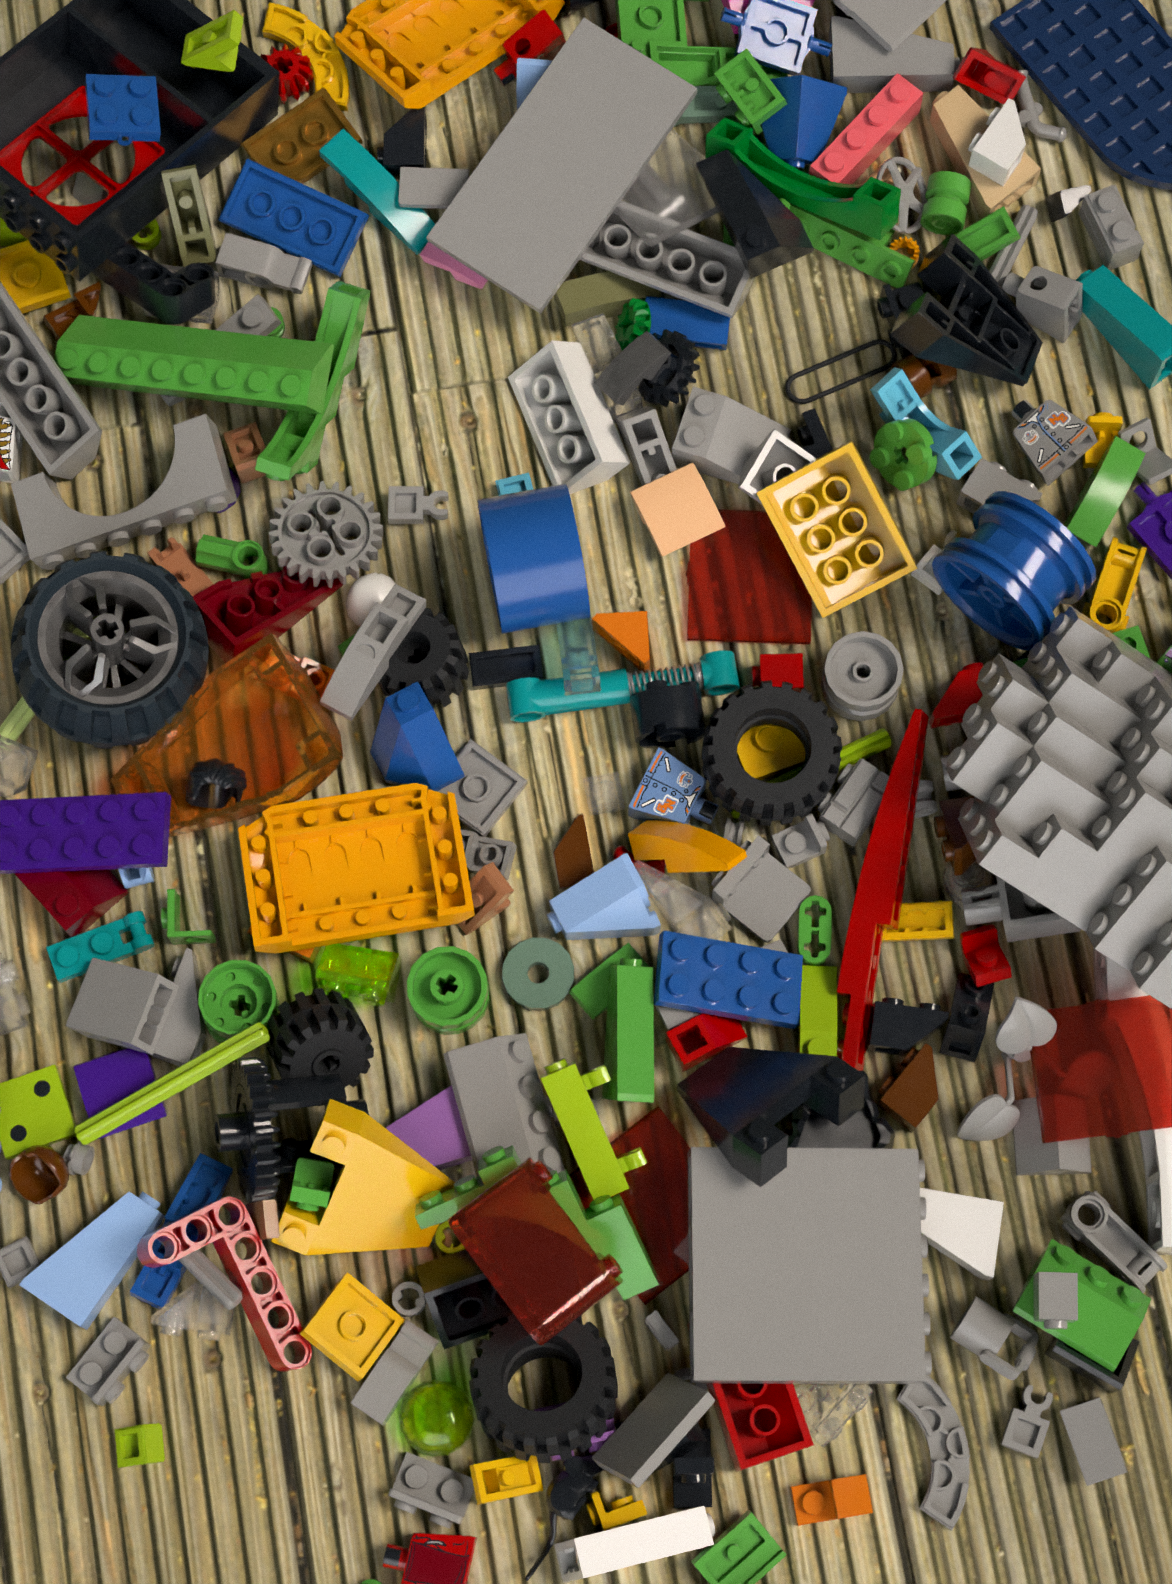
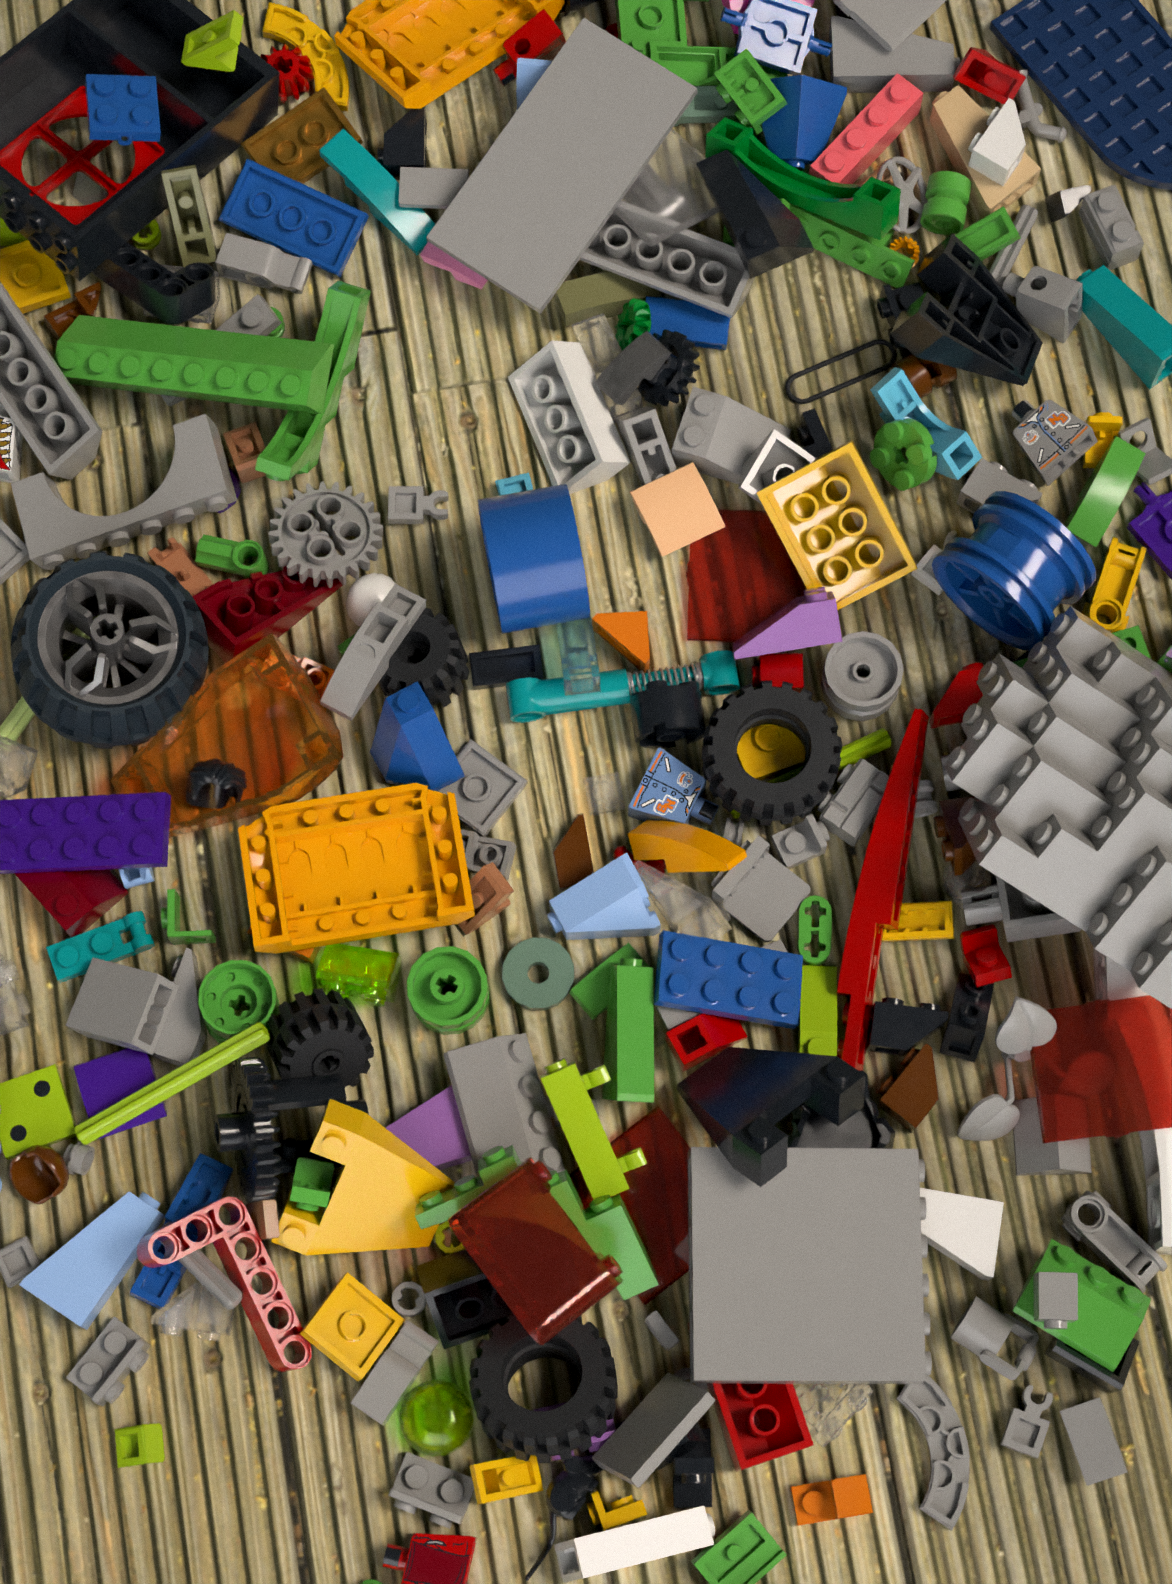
(799, 624): none -> medium lavender slope

